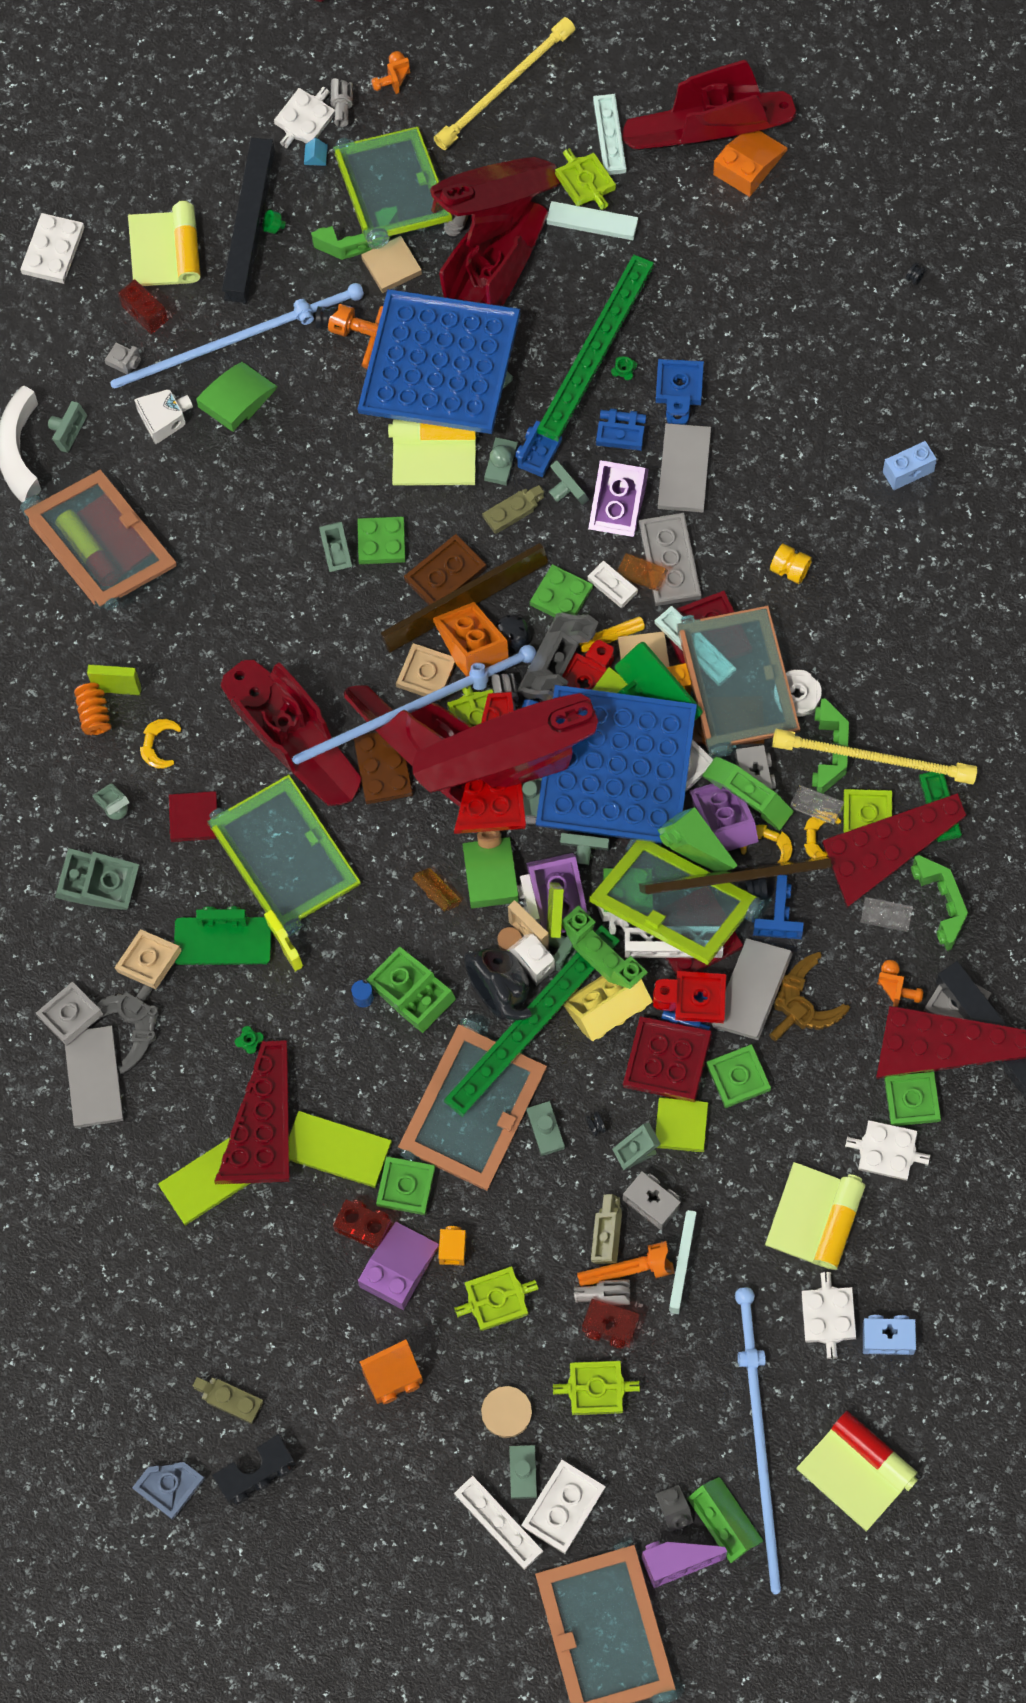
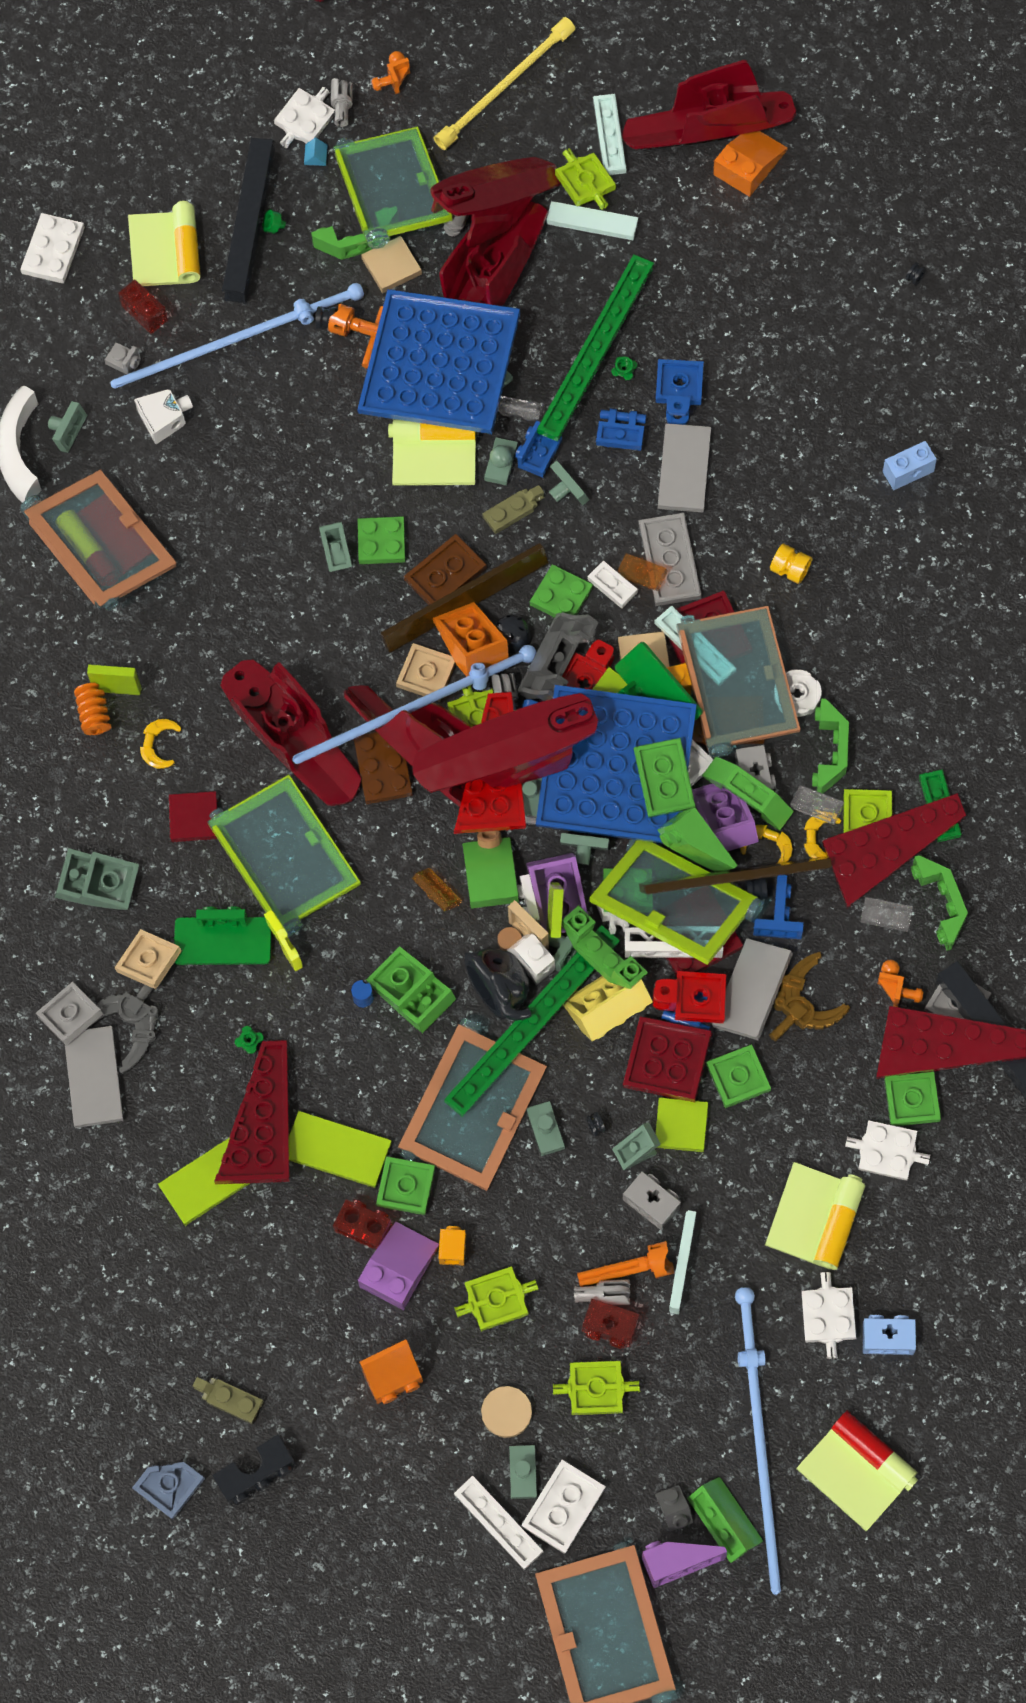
(112, 802): sand green tile -> none
(235, 395): bright green slope -> none
(528, 410): none -> clear plate
(607, 1231): olive hinge -> none
(612, 633): yellow axle -> none
(618, 498): slope -> none
(664, 777): none -> bright green tile
(961, 772): light yellow hose -> none

